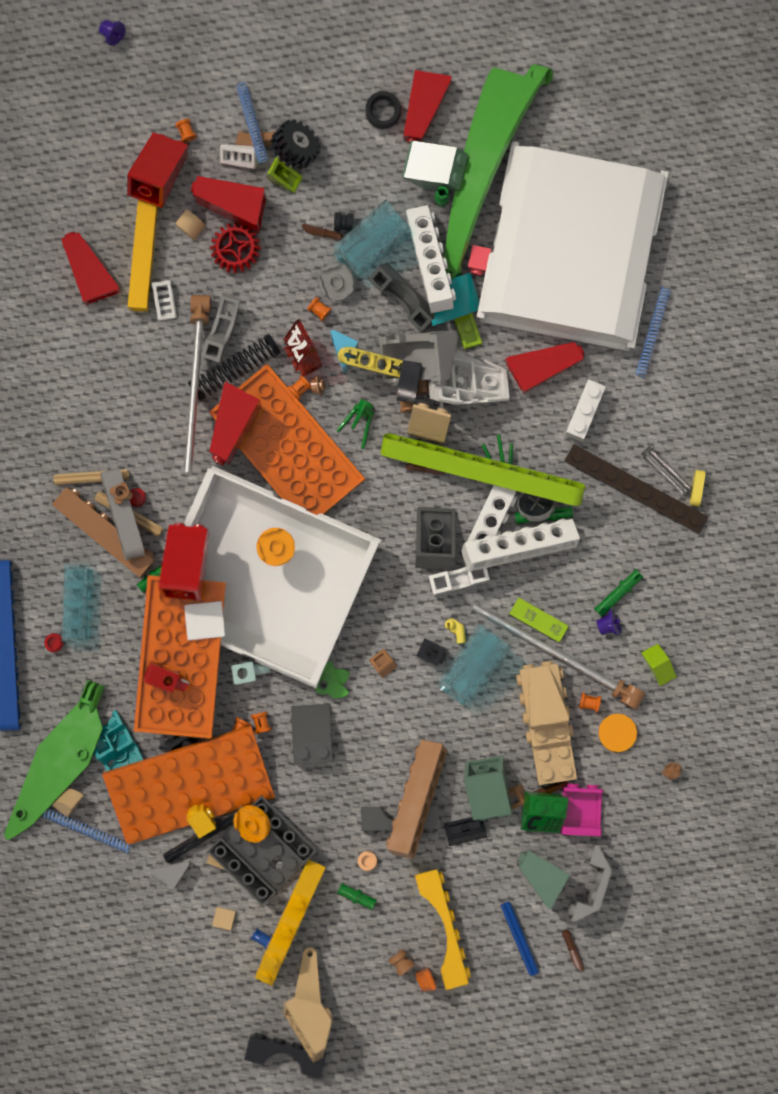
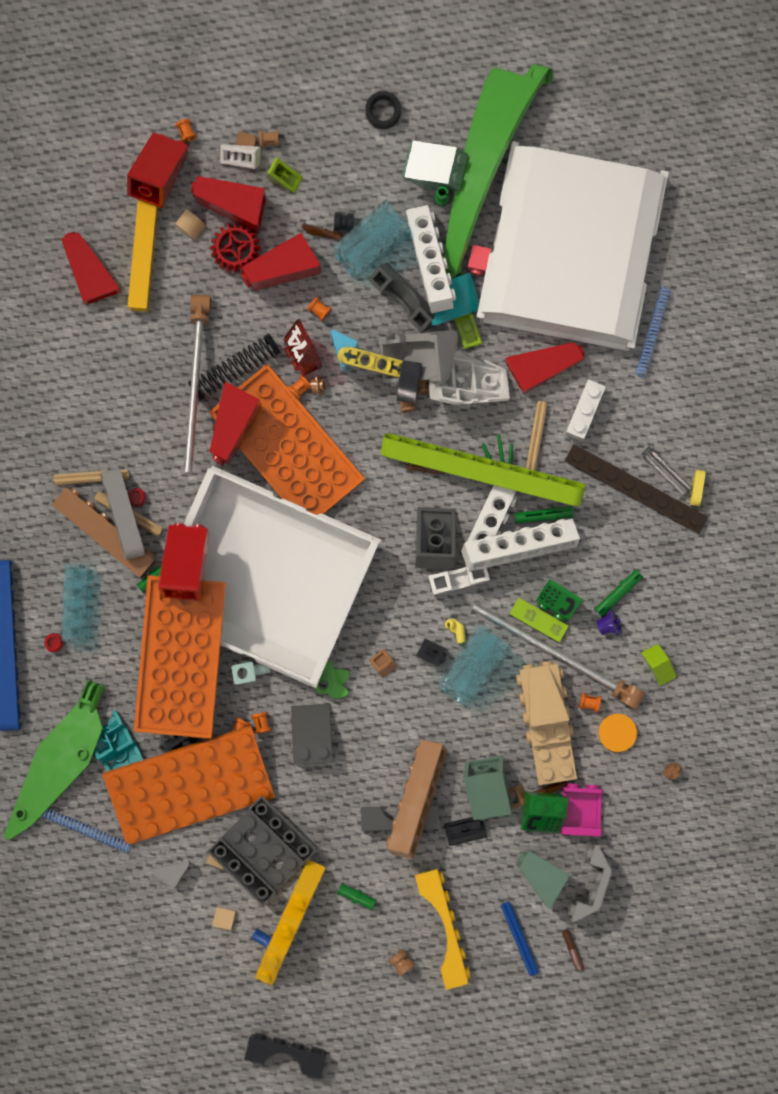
(68, 801): tan brick -> none
(112, 31): dark purple piece -> none
(122, 487): medium nougat plate -> none
(155, 285): white slope -> none
(156, 673): red torso -> none
(195, 840): black axle -> none
(201, 820): yellow brick -> none
(204, 620): white sticker -> none
(223, 328): light grey arch -> none
(249, 126): light blue piece -> none
(252, 823): light orange tile -> none
(275, 546): light orange tile -> none
(282, 264): none -> red slope
(295, 144): black wheel -> none
(305, 1010): tan slope -> none
(337, 281): light grey tile -> none
(363, 410): green plant -> none
(367, 861): light nougat tile -> none
(425, 100): red slope -> none
(425, 980): orange slope -> none
(429, 423): tan slope -> none
(535, 507): tile -> none
(536, 435): none -> tan axle
(558, 600): none -> green slope

